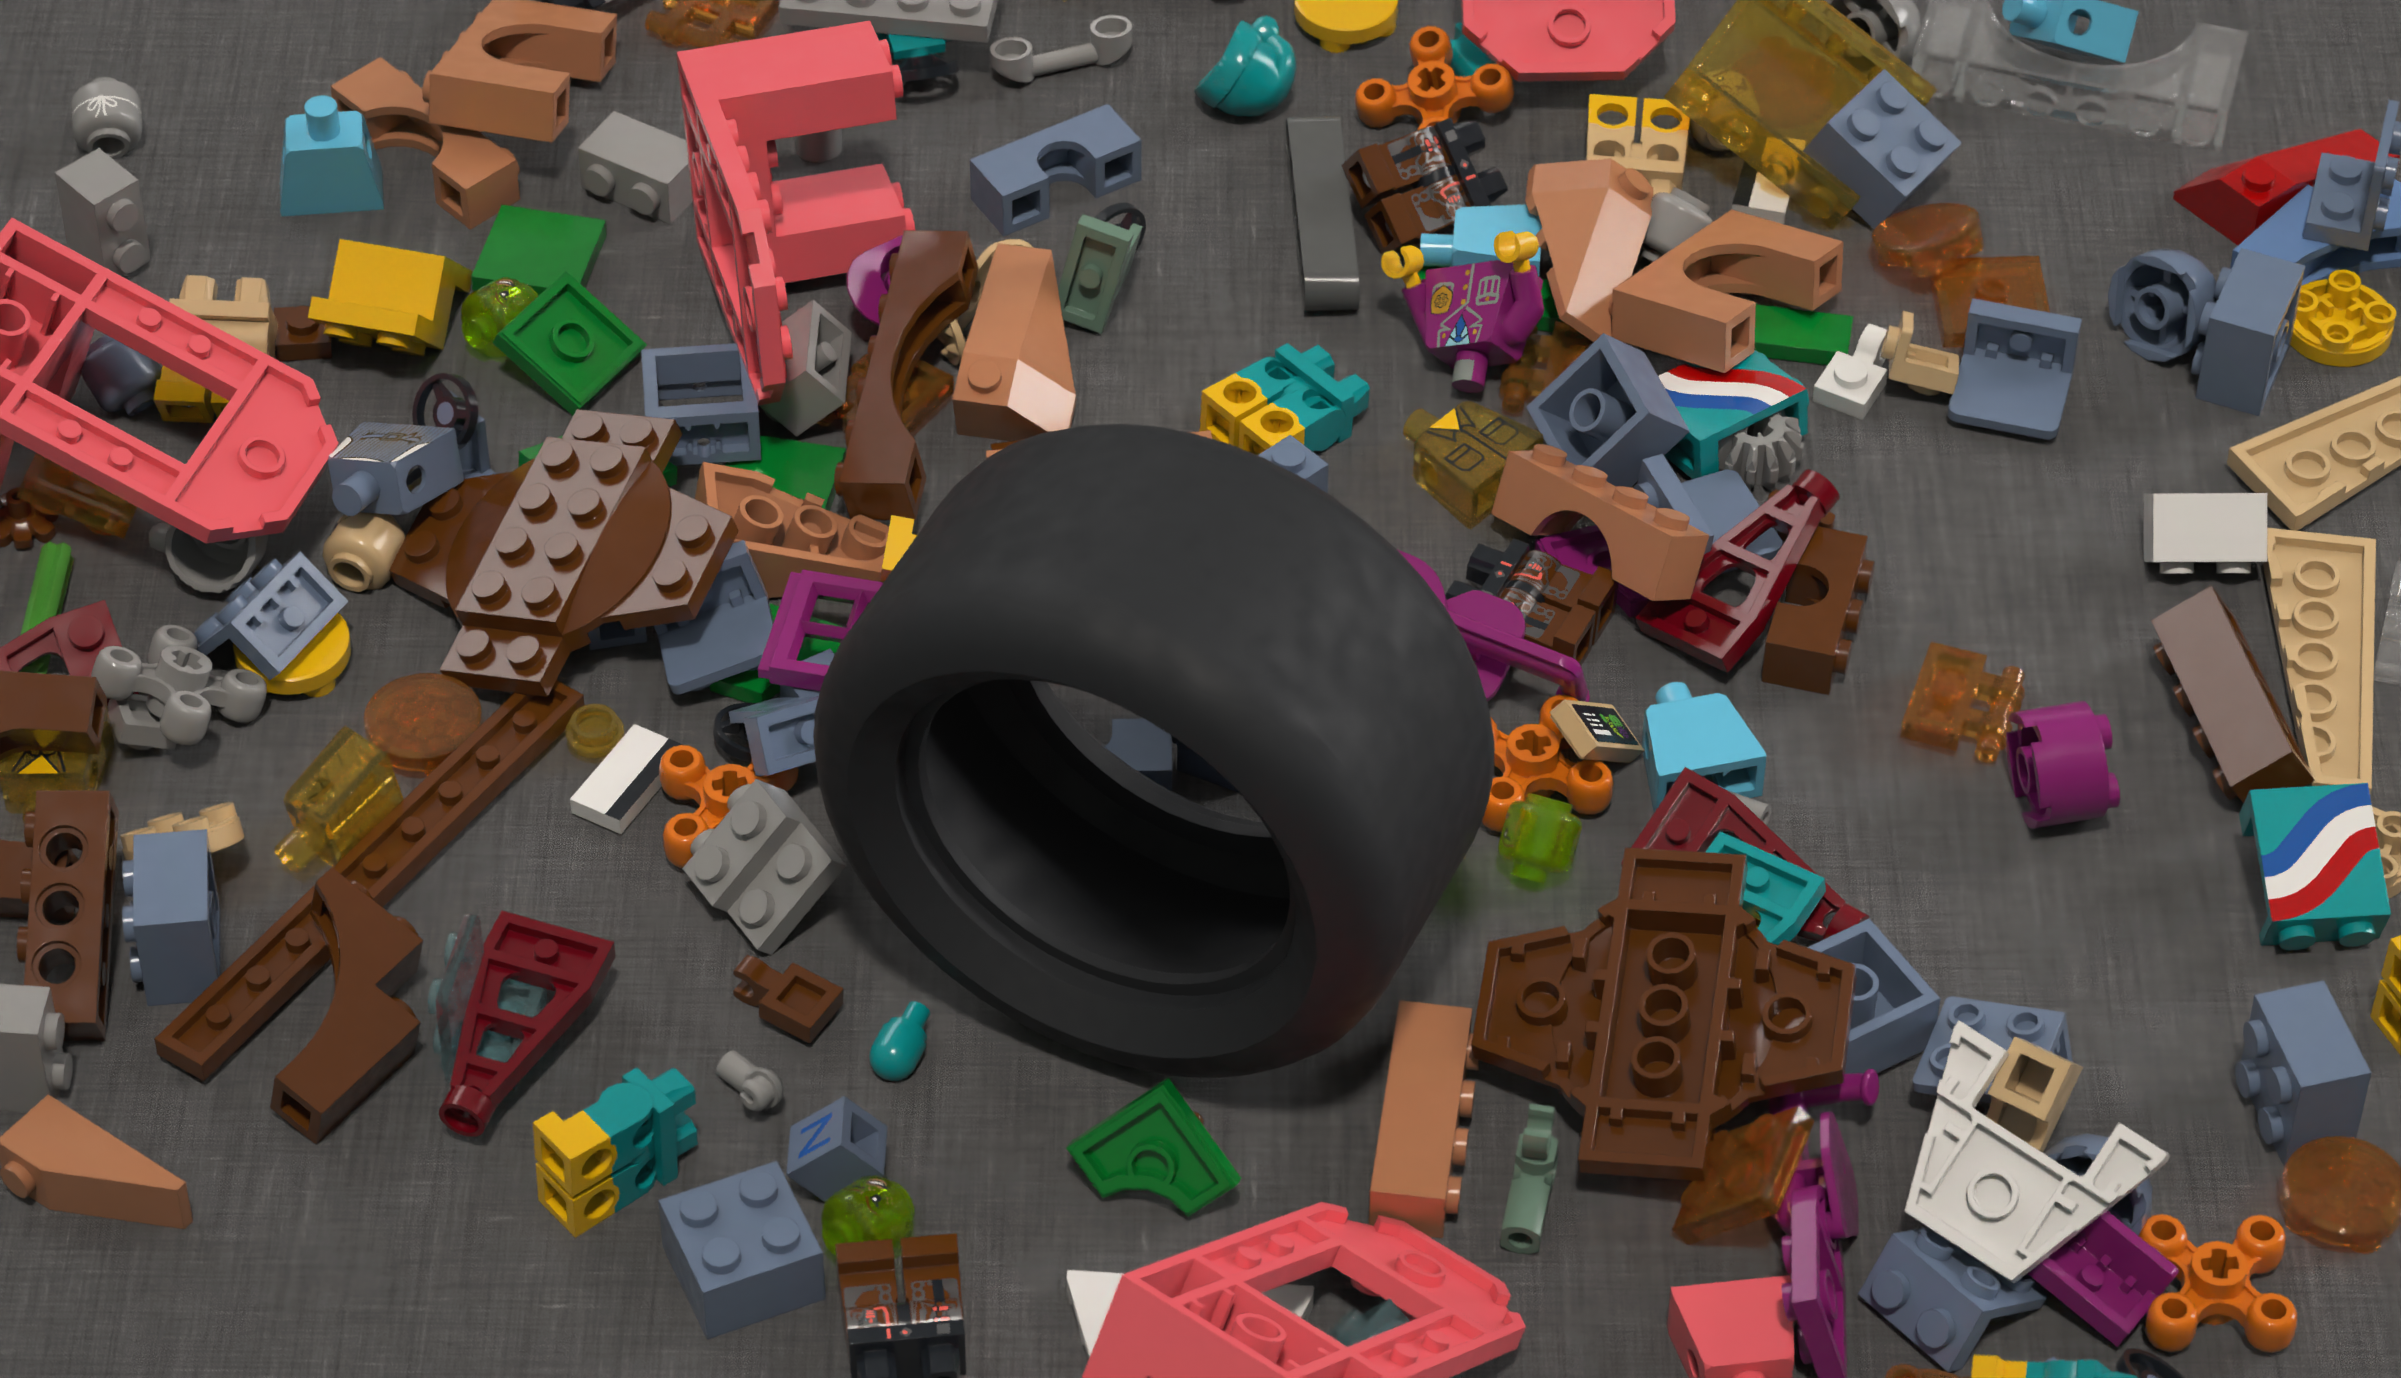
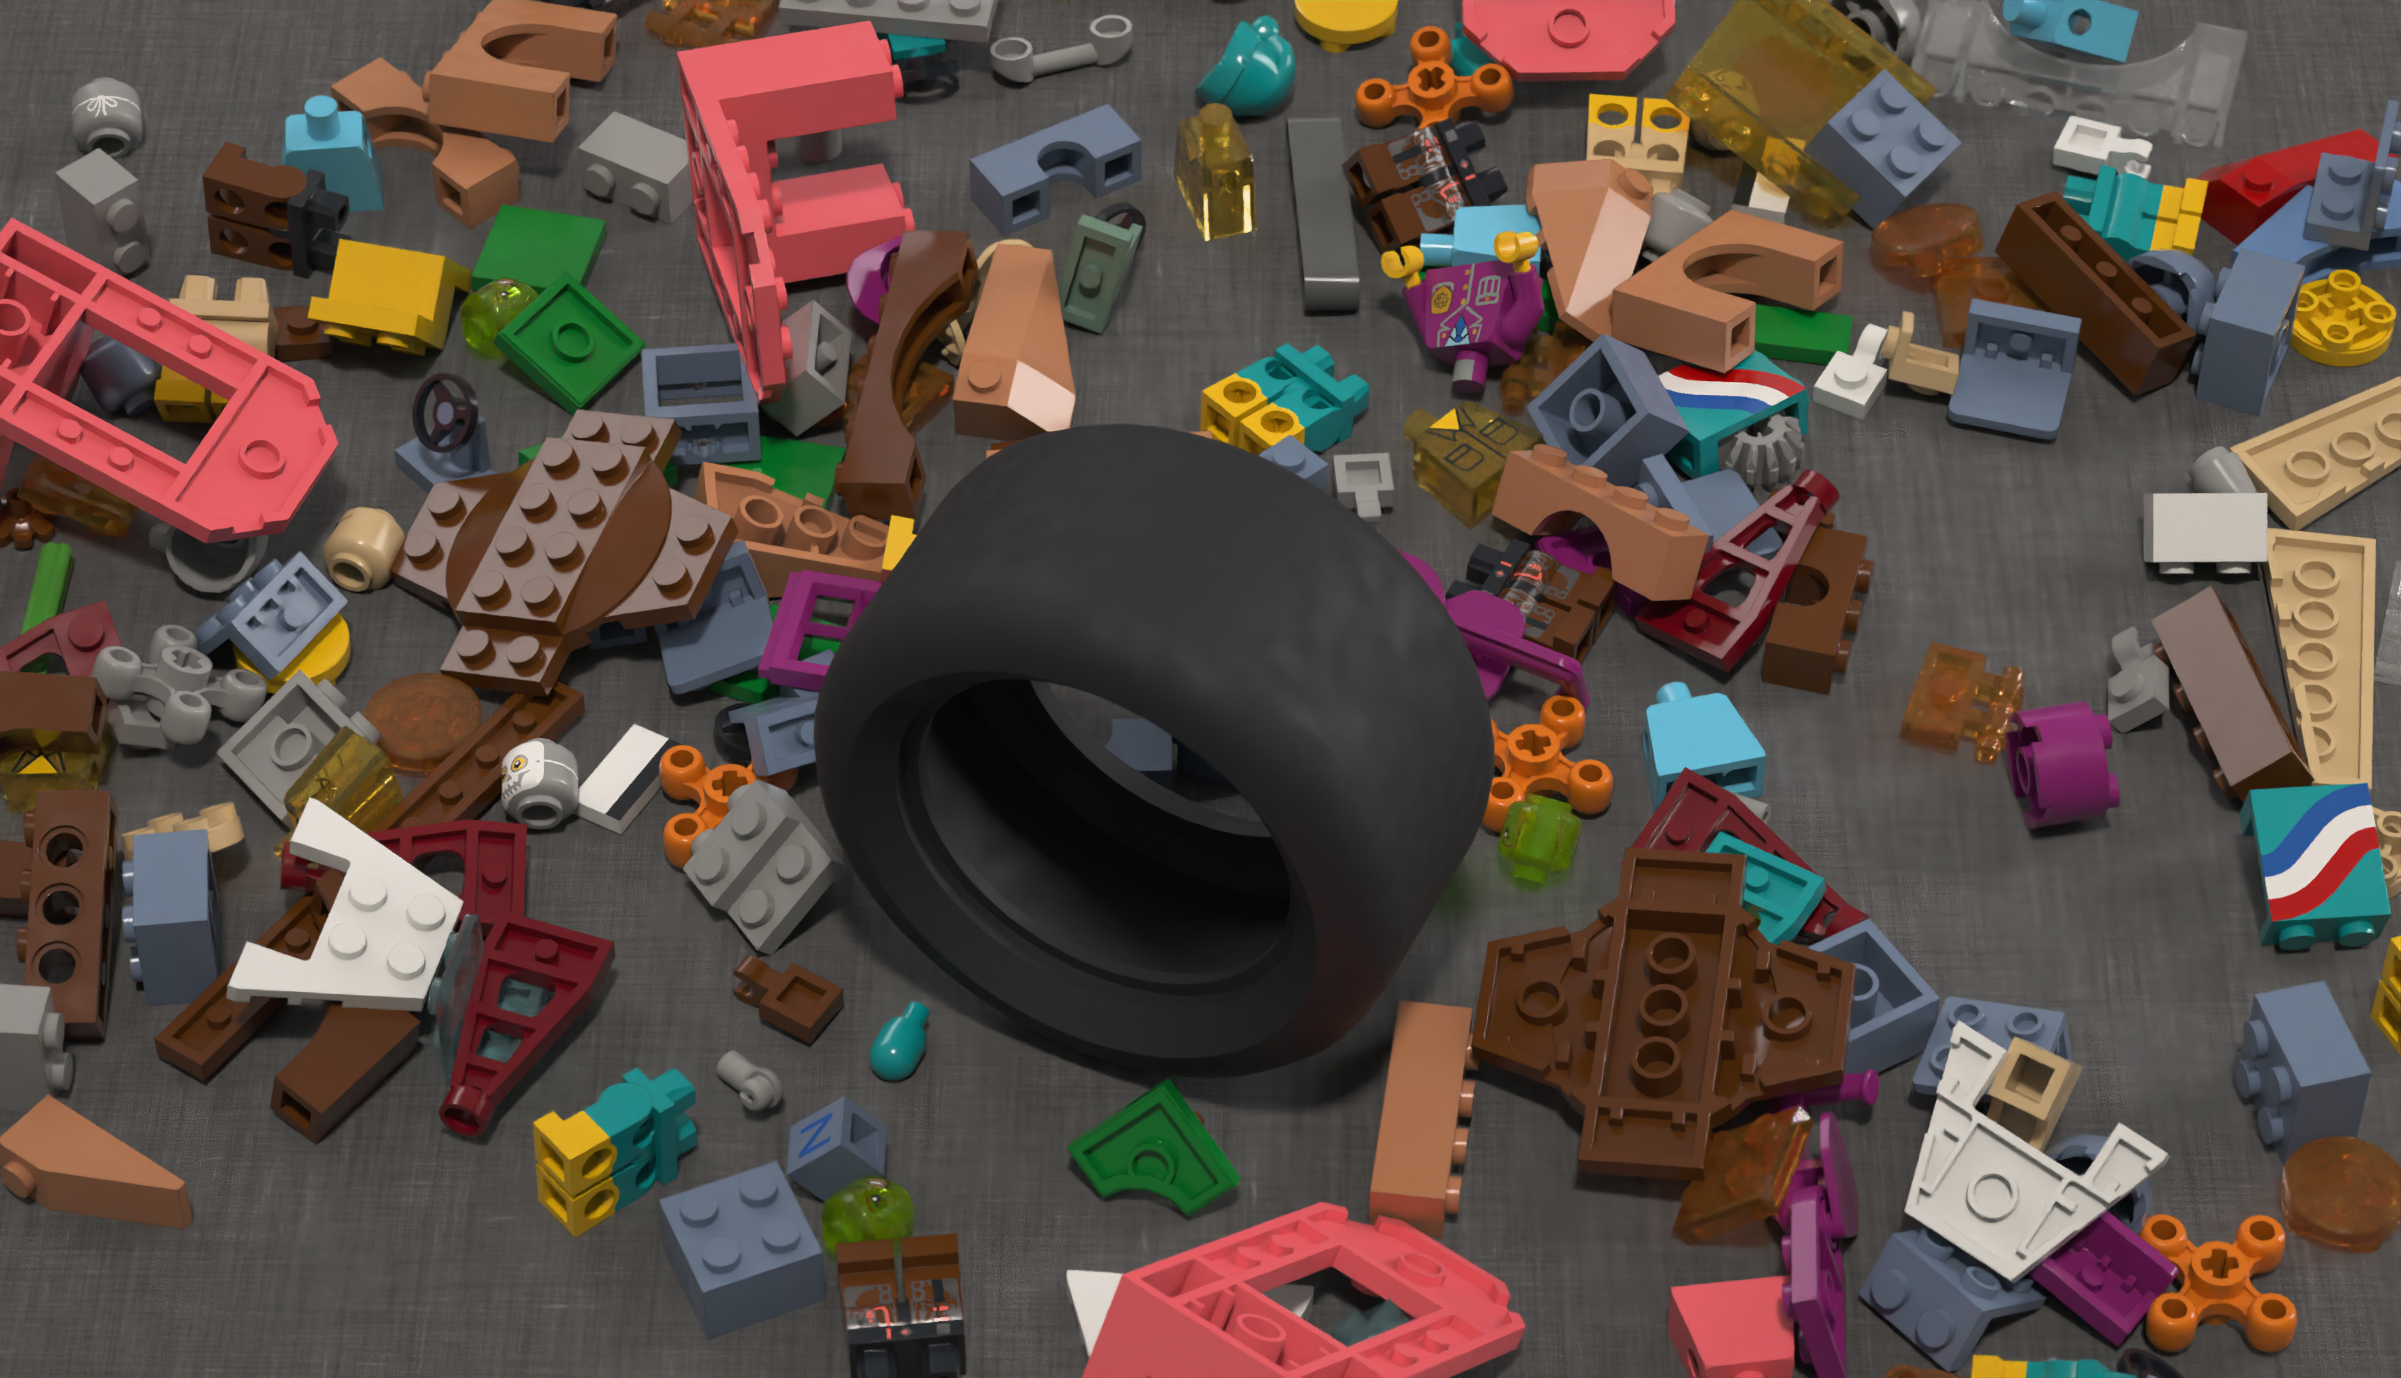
(272, 213): none -> reddish brown hips
(288, 736): none -> light grey plate
(378, 468): sand blue torso -> none
(379, 936): none -> white wing
(490, 855): none -> dark red plate
(539, 783): none -> light grey head
(594, 731): clear yellow plate -> none
(1213, 149): none -> clear yellow torso
(1364, 484): none -> light grey plate
(1531, 1183): sand green bar -> none
(1596, 731): tan tile -> none
(2088, 280): none -> reddish brown brick
(2090, 143): none -> white plate
(2136, 213): none -> teal hips
(2141, 686): none -> light grey plate
(2220, 473): none -> light grey cone

